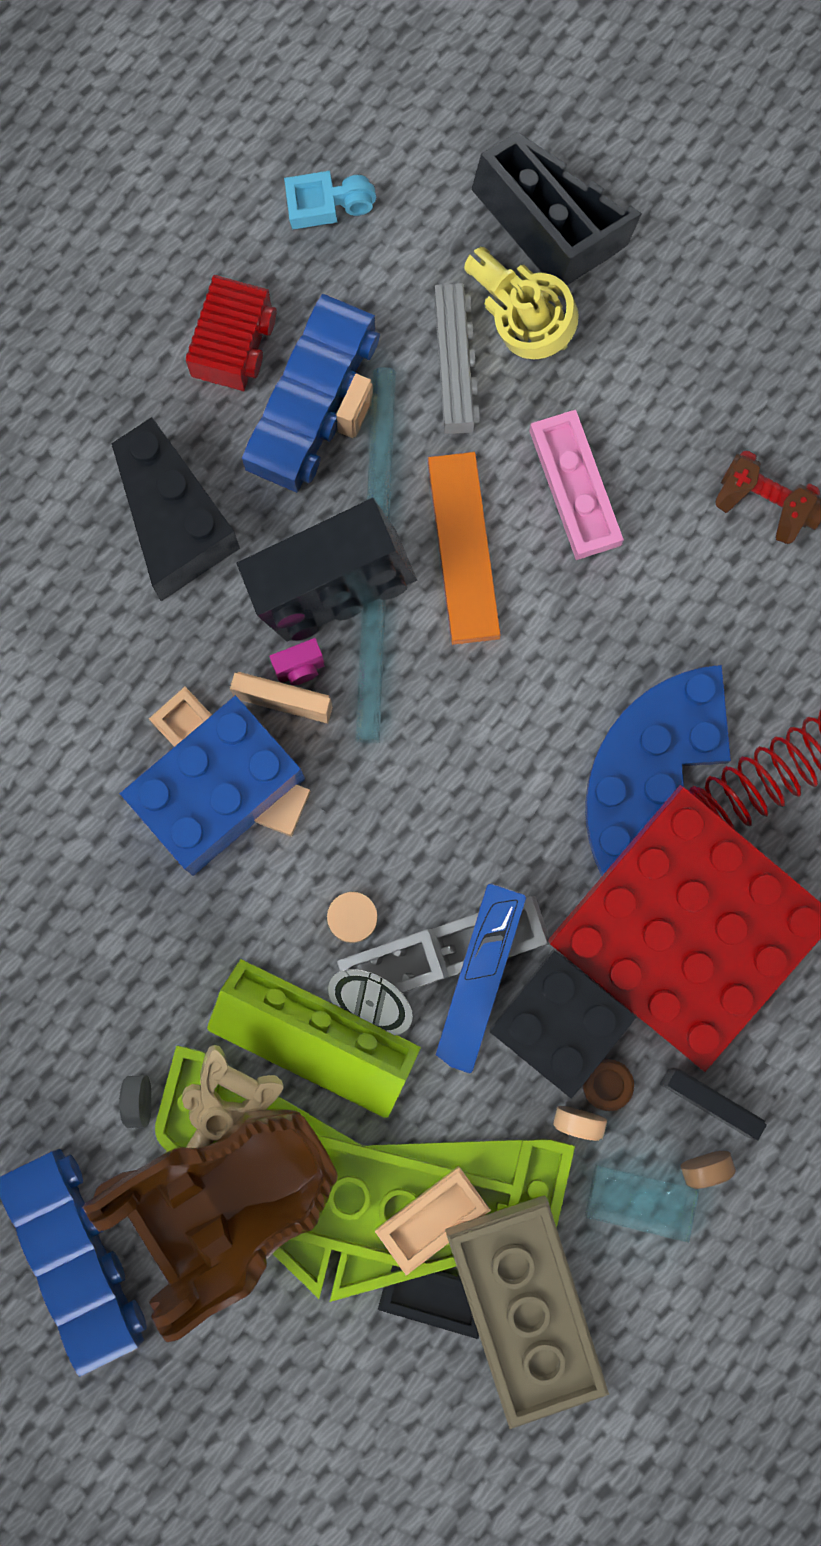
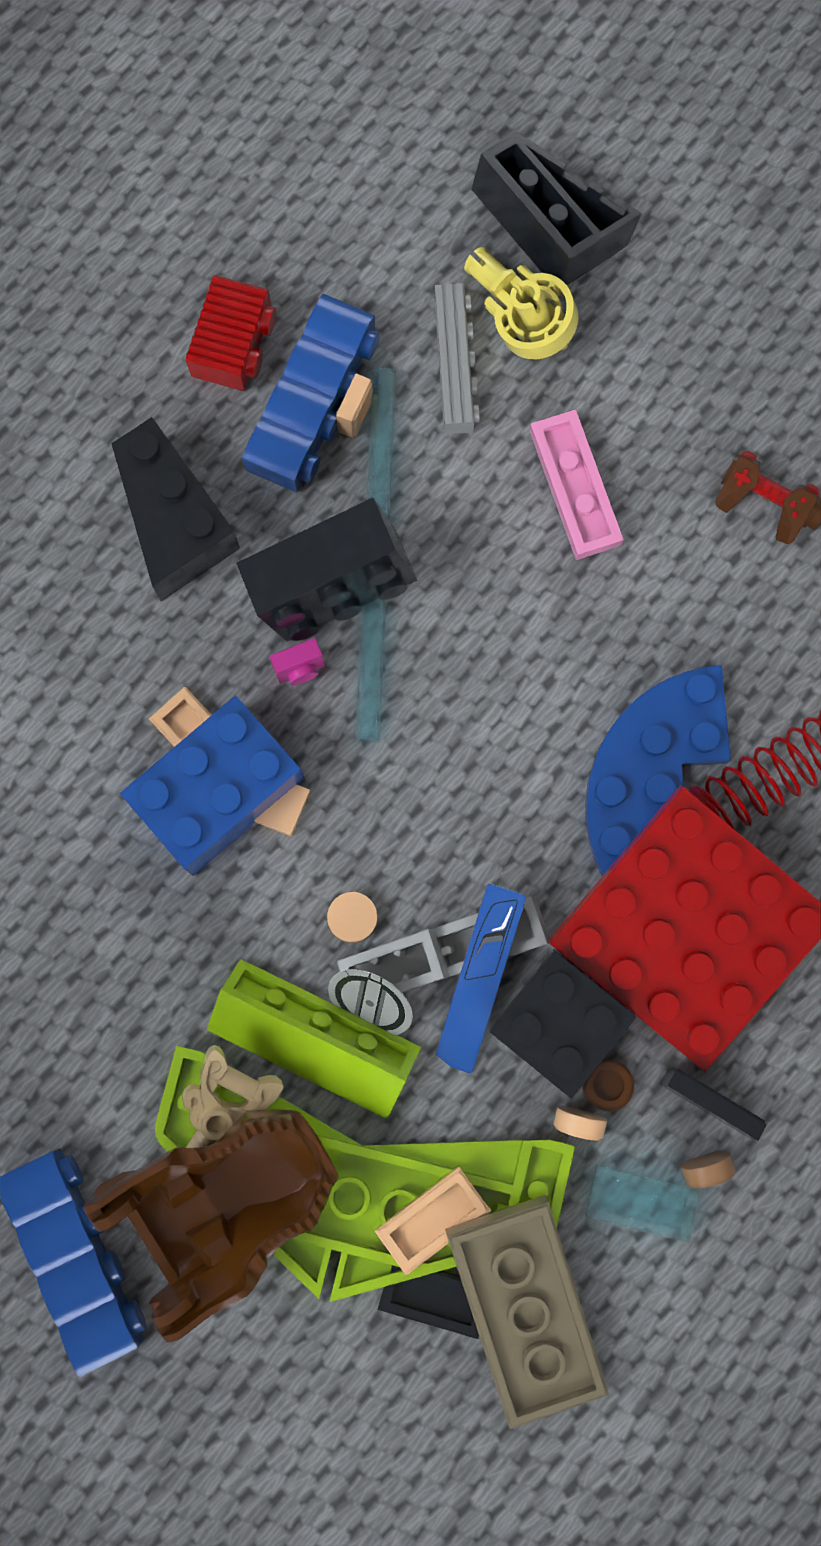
(135, 1101): dark grey tile -> none
(281, 697): light nougat tile -> none
(314, 199): medium azure plate -> none
(463, 548): orange tile -> none

